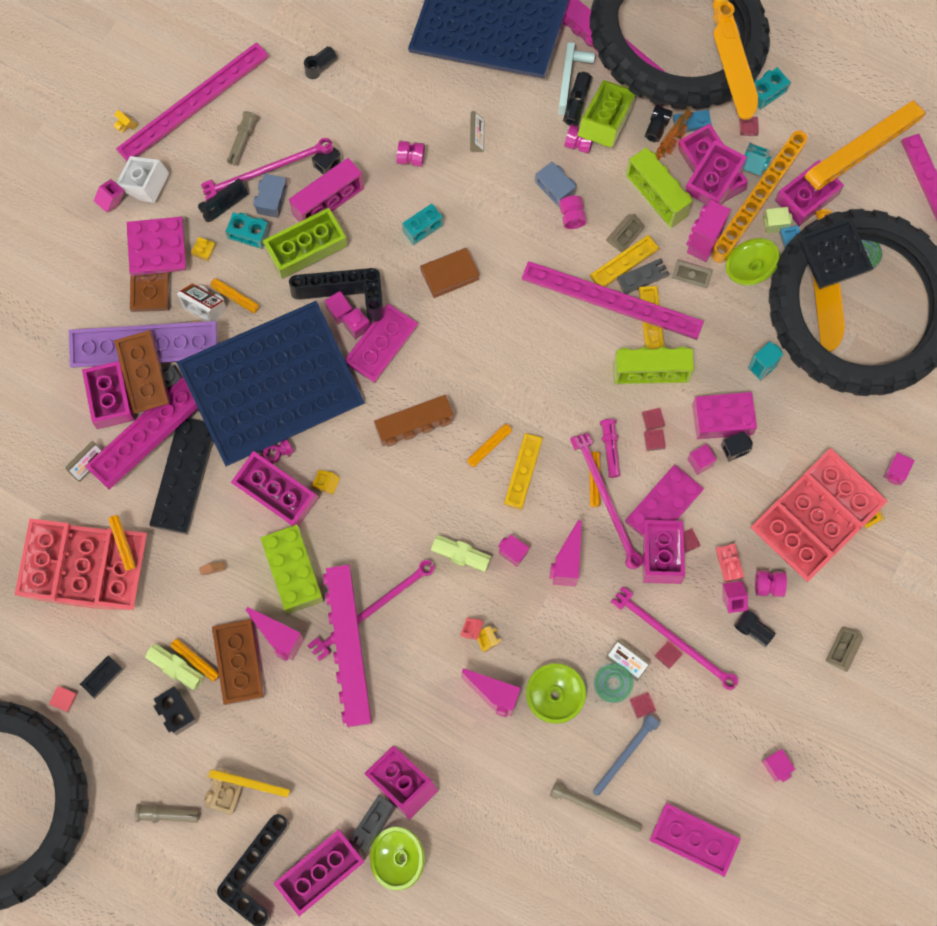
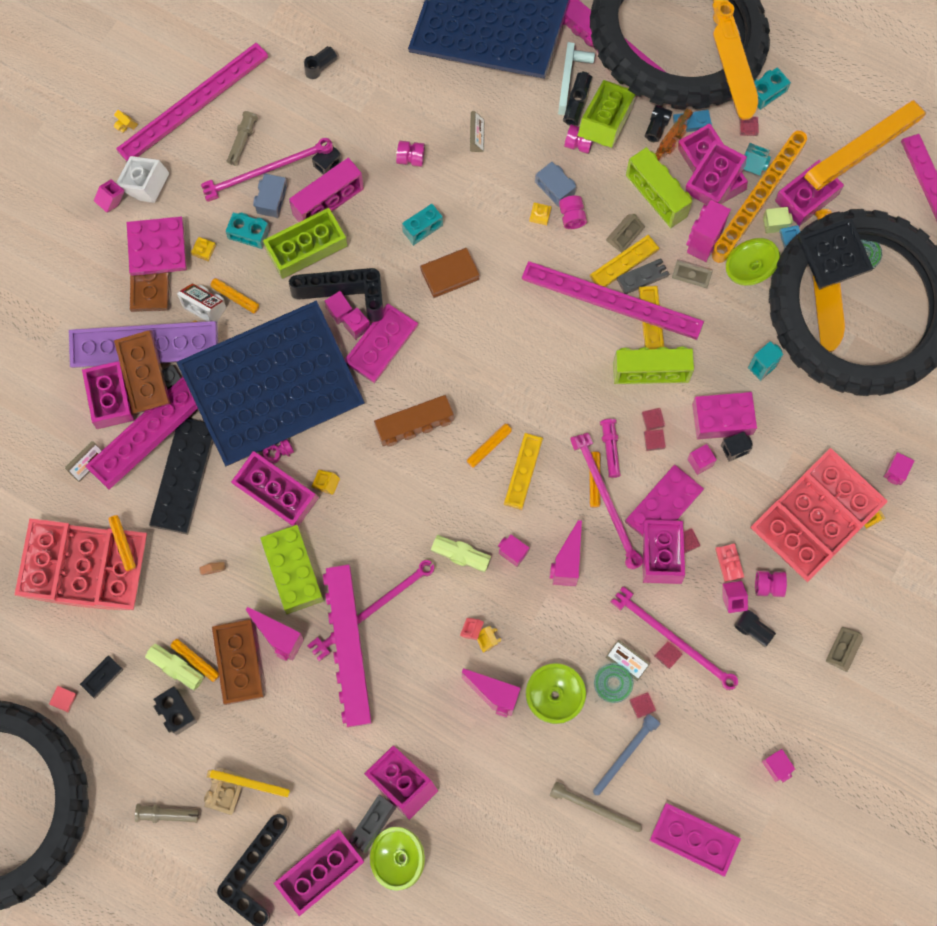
(223, 200): black plate -> none
(540, 213): none -> yellow tile

